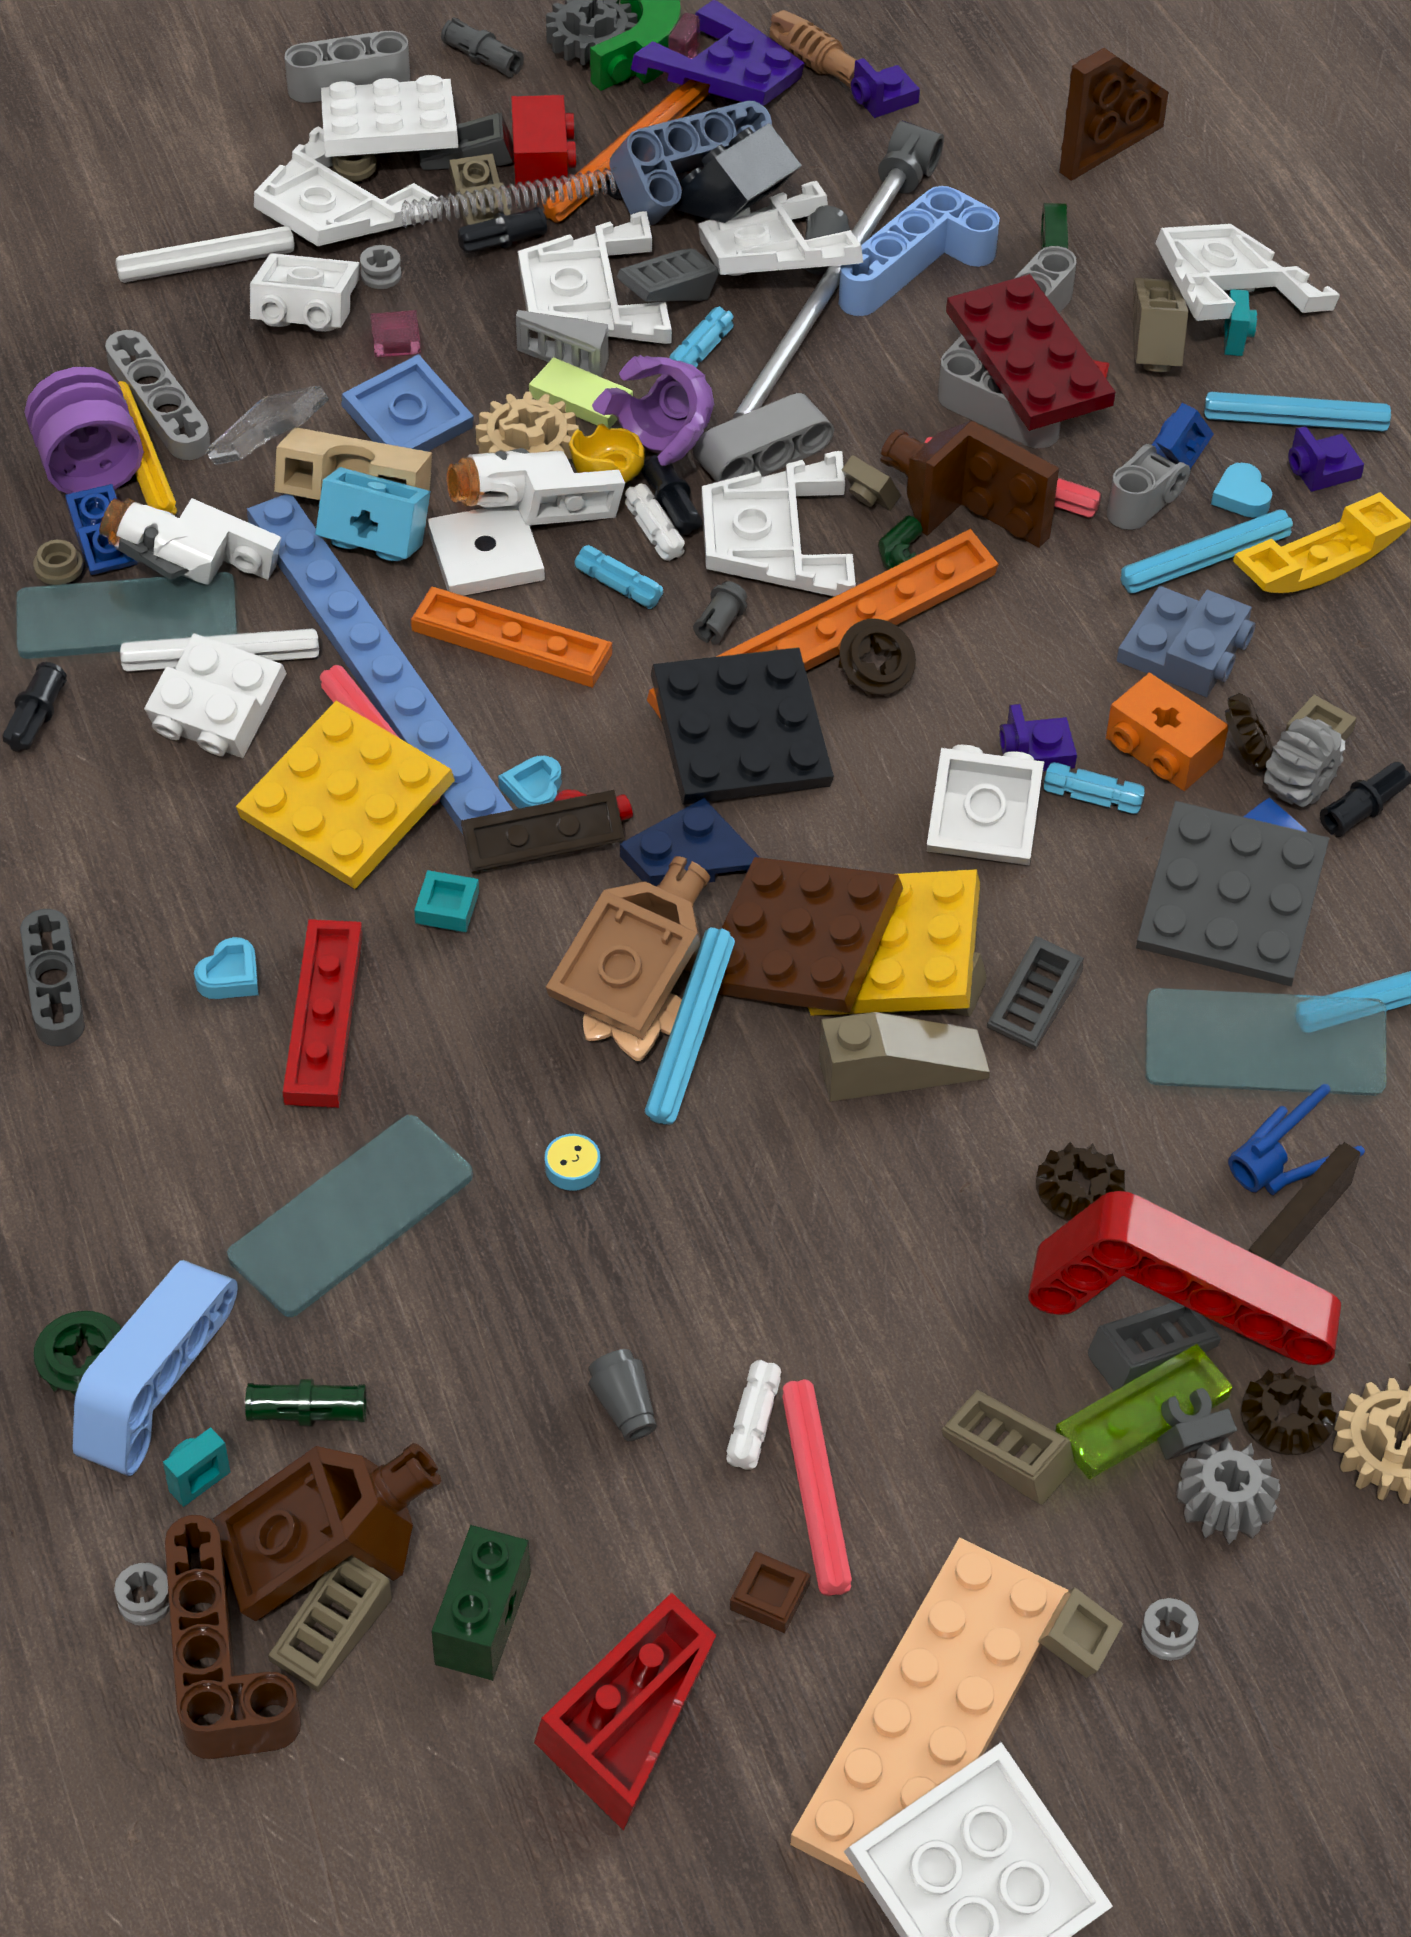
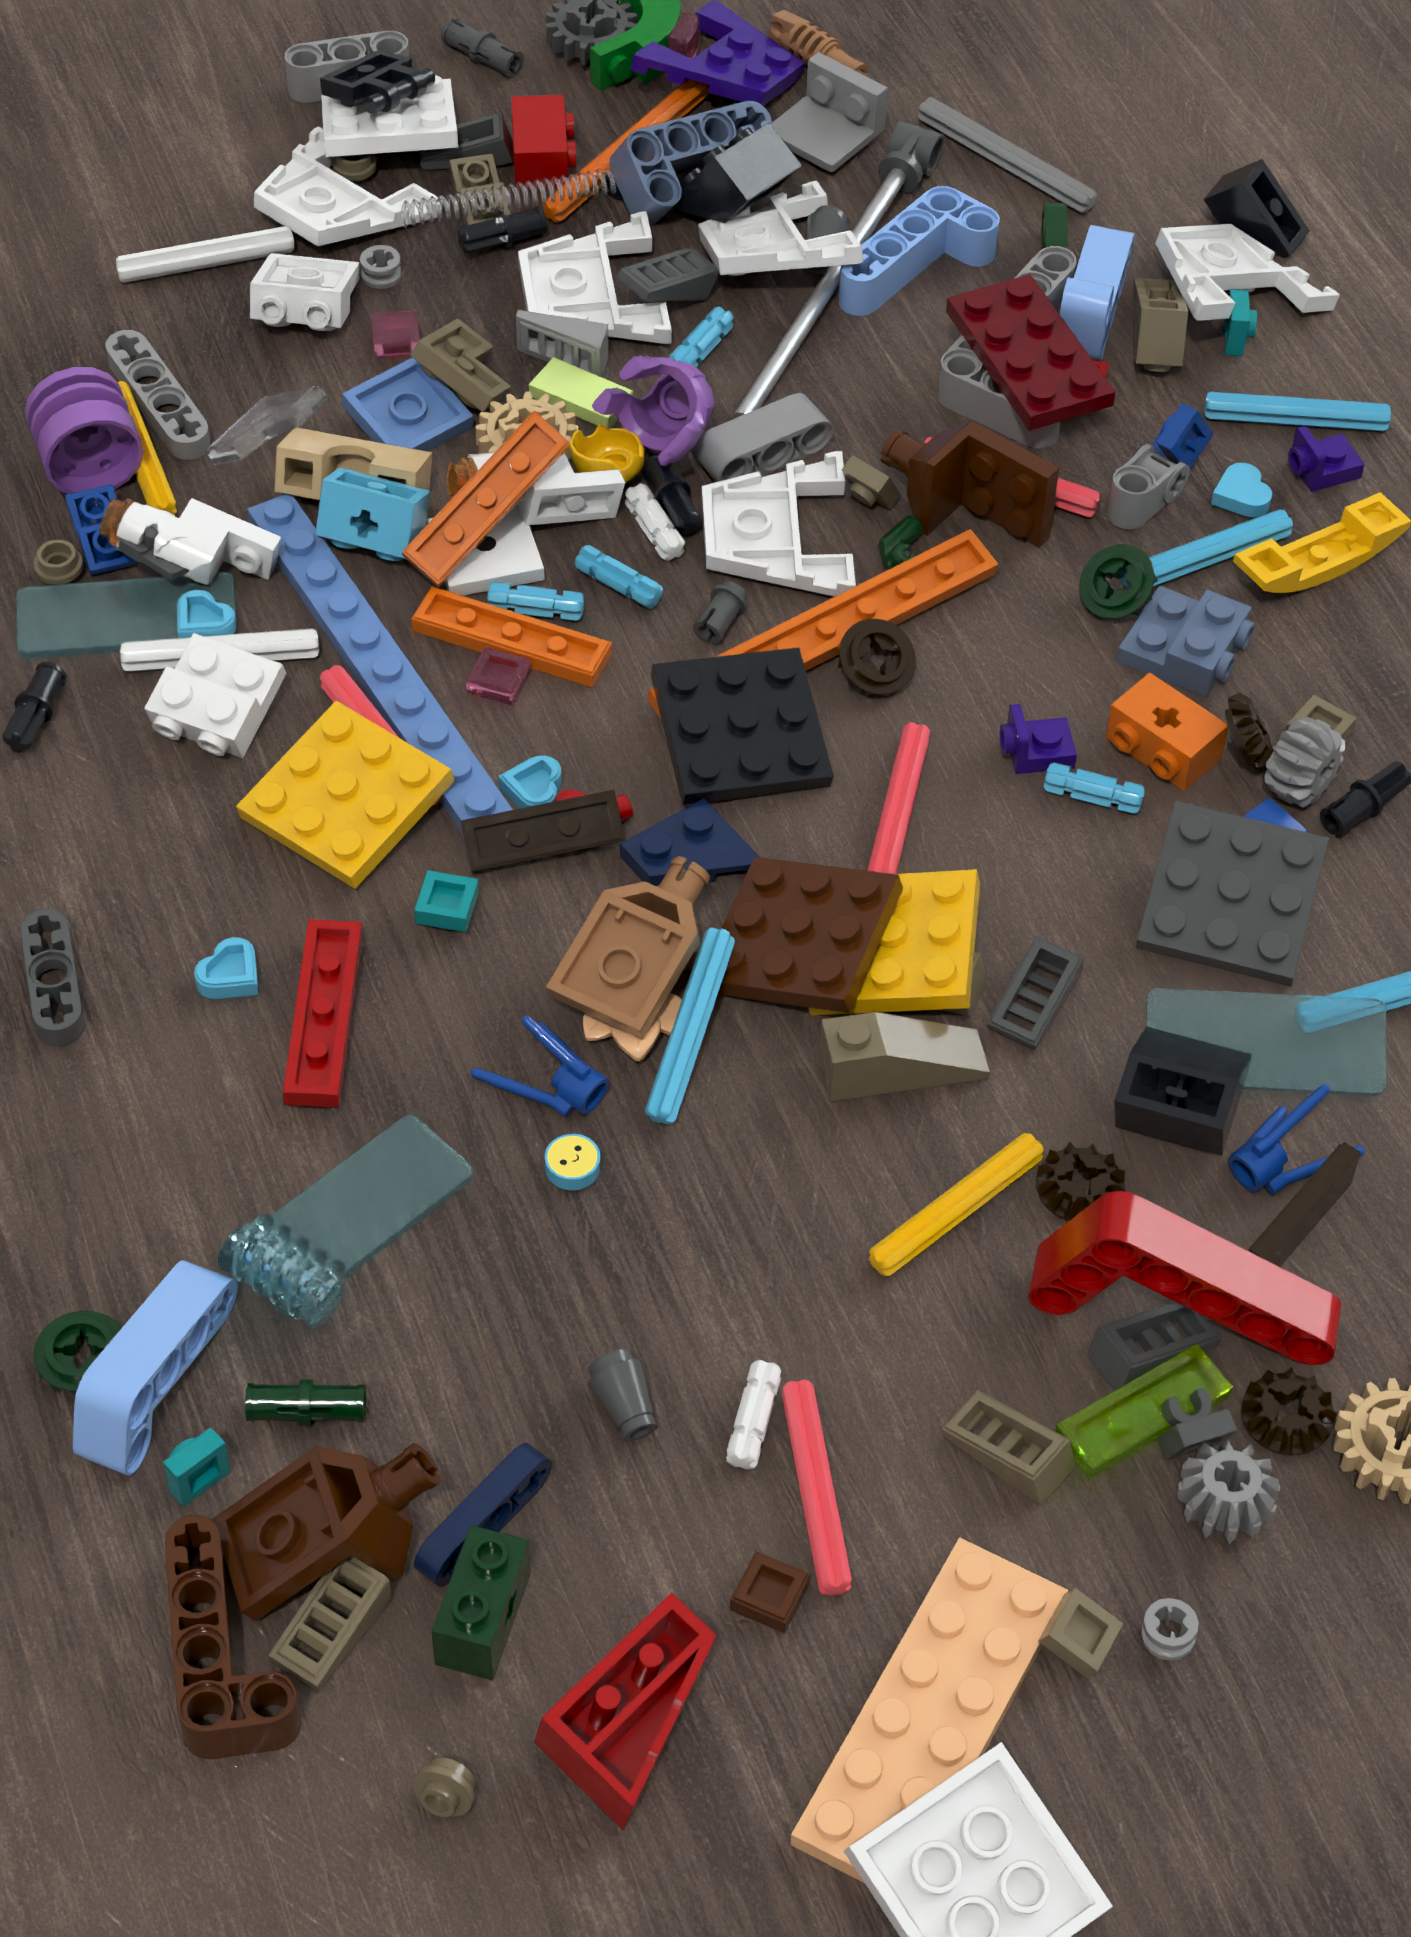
(142, 1575): light grey bush -> none
(203, 616): none -> medium azure tile
(283, 1270): none -> clear light blue piece
(377, 82): none -> black plate
(445, 1787): none -> dark tan plate
(456, 358): none -> dark tan plate
(486, 499): none -> orange tile
(487, 1506): none -> dark blue beam
(498, 676): none -> clear pink tile
(537, 601): none -> medium azure axle
(576, 1082): none -> blue plant
(835, 116): none -> light grey bracket
(883, 90): dark purple bracket -> none
(899, 799): none -> coral axle
(955, 1204): none -> yellow axle
(985, 805): white plate -> none
(1007, 155): none -> light grey axle
(1095, 290): none -> light blue beam
(1107, 111): reddish brown plate -> none
(1114, 563): none -> dark green gear
(1181, 1090): none -> black slope
(1259, 207): none -> black slope

